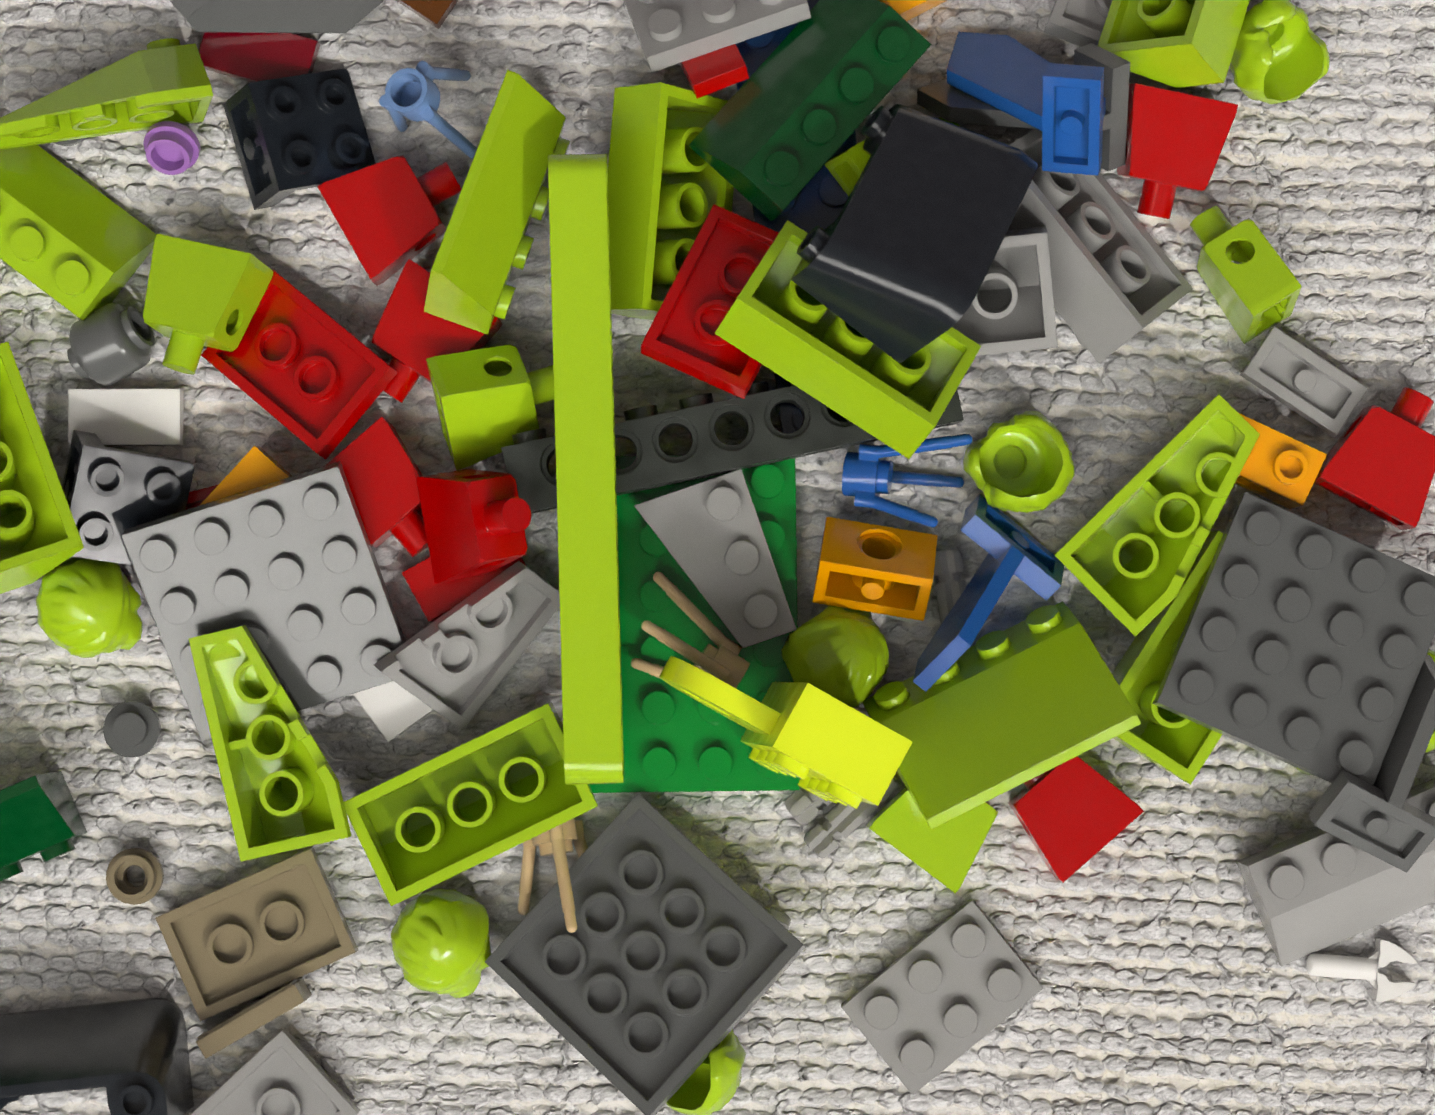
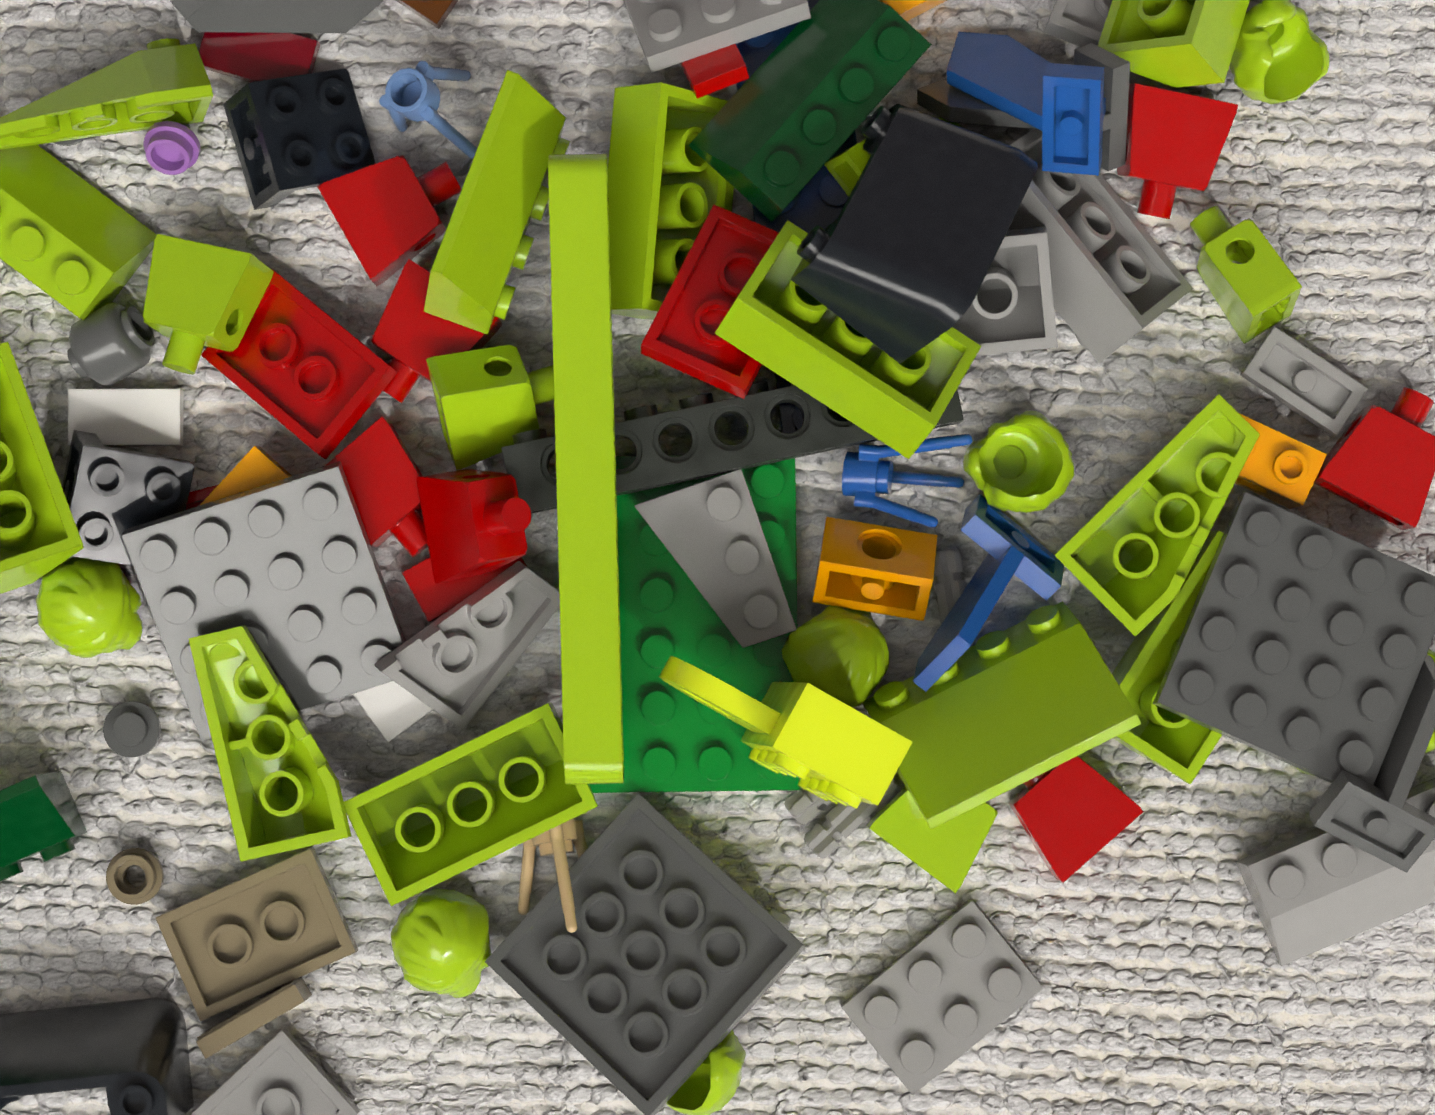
(719, 662): tan plant -> none
(1365, 969): white bar -> none

